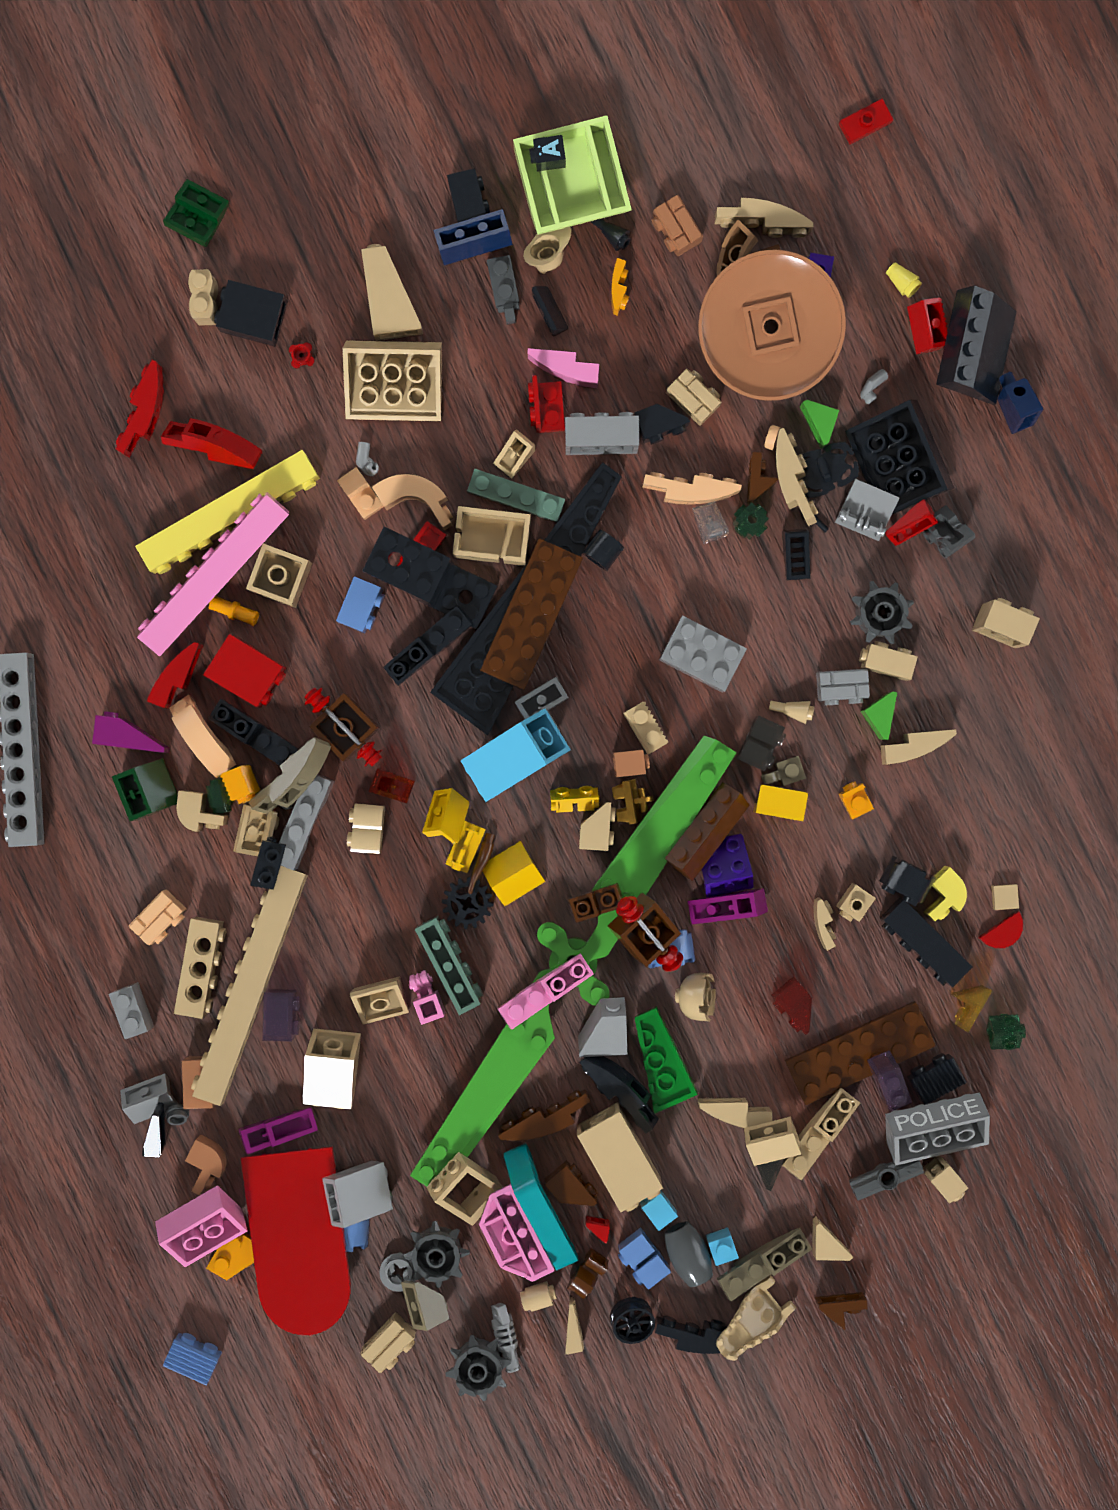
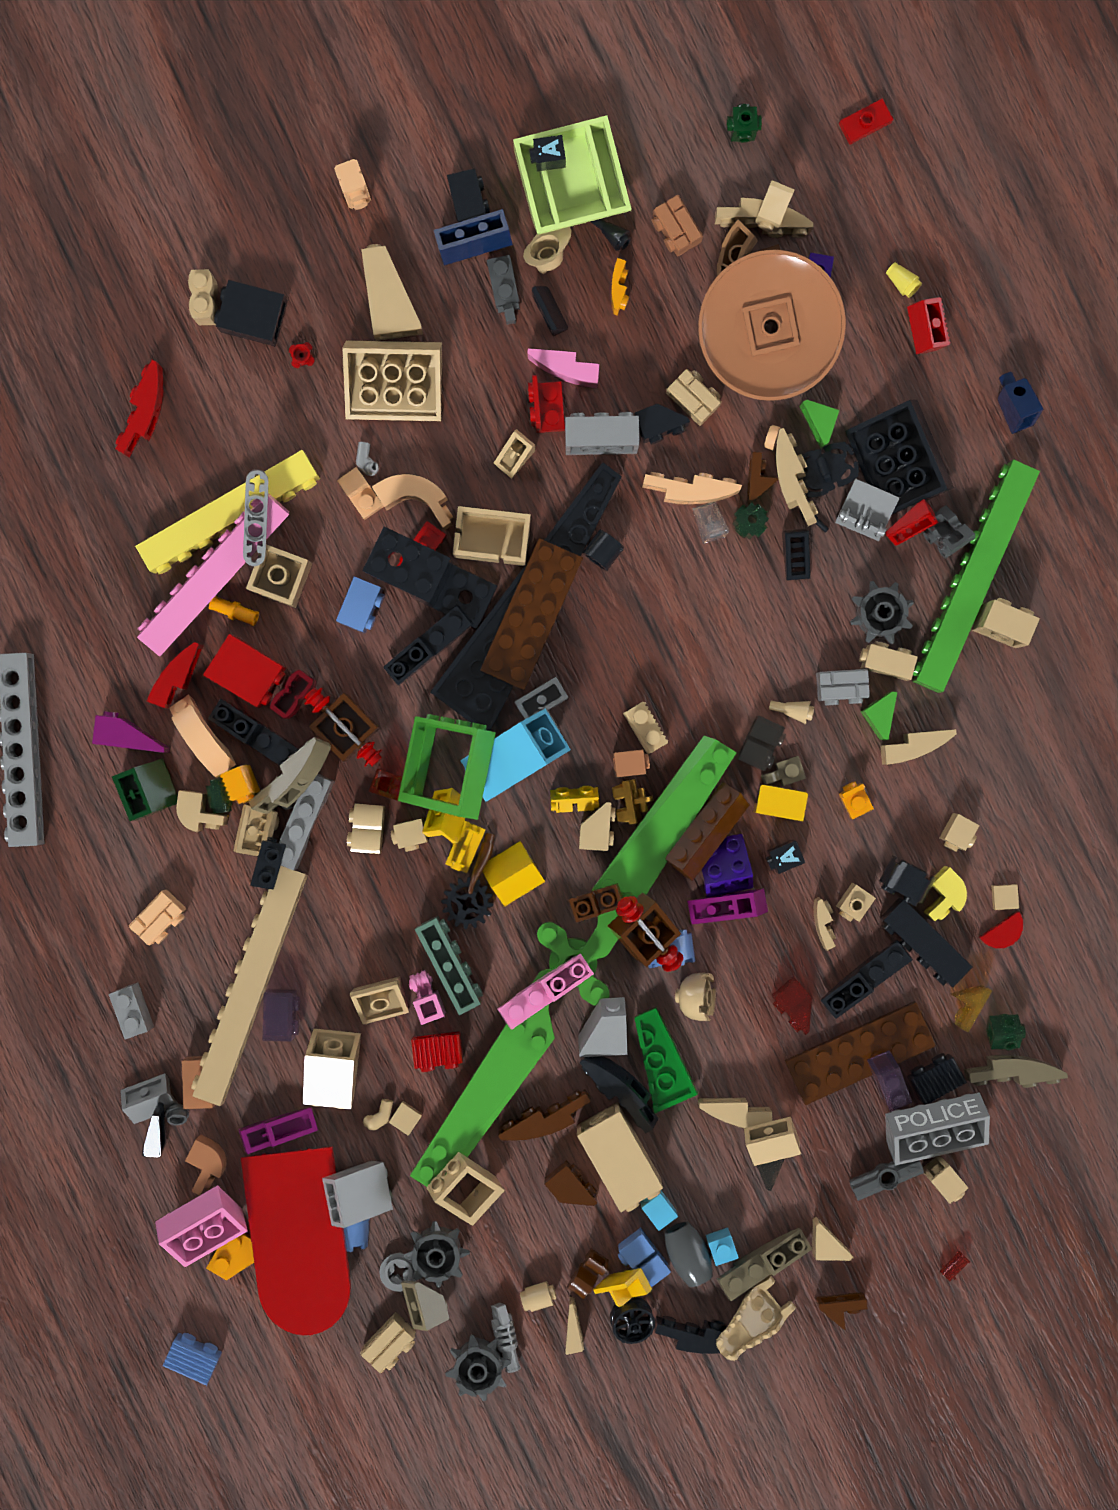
(186, 1002): tan brick -> none
(196, 213): dark green slope -> none
(216, 441): red slope -> none
(255, 517): none -> light grey beam
(289, 700): none -> dark red brick
(353, 184): none -> light nougat brick
(376, 1121): none -> tan arm
(405, 1118): none -> tan tile
(409, 834): none -> tan brick
(418, 762): none -> bright green window
(437, 1051): none -> red brick
(513, 1237): bright pink wedge -> none
(516, 495): sand green plate -> none
(538, 1207): teal beam -> none
(599, 1227): red slope -> none
(624, 1285): none -> yellow panel
(702, 654): light grey brick -> none
(744, 123): none -> dark green brick
(774, 206): none -> tan slope
(784, 857): none -> black brick
(820, 1131): tan slope -> none
(865, 978): none -> black slope
(871, 383): light grey arm -> none
(954, 1266): none -> clear red pin
(959, 833): none -> tan brick
(975, 575): none -> bright green brick
(976, 344): black slope -> none
(1023, 1069): none -> dark tan slope

